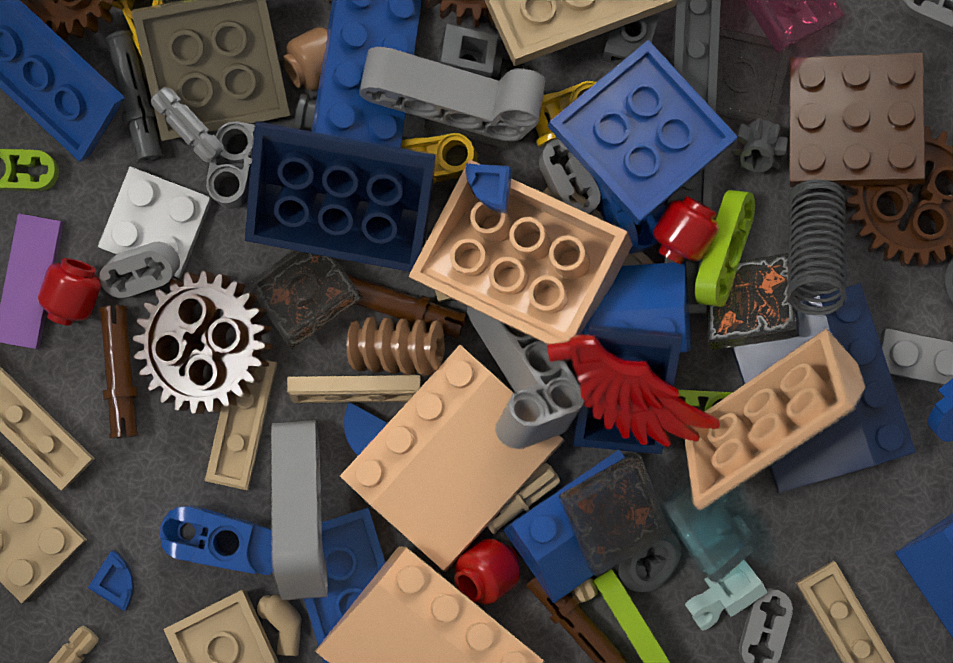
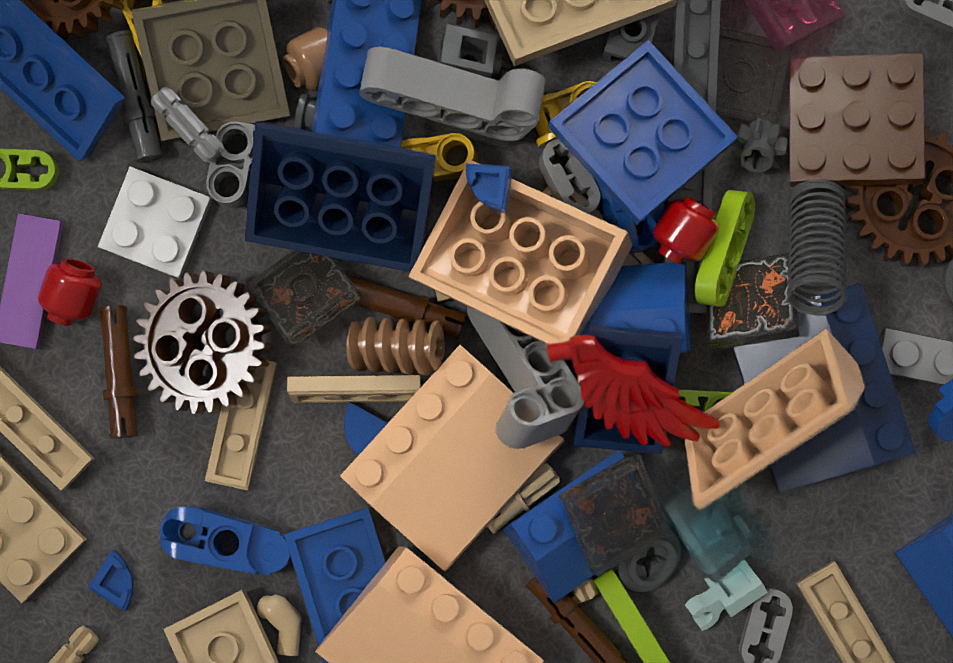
(143, 277): light grey beam -> none
(296, 511): light grey beam -> none
(487, 571): red head -> none

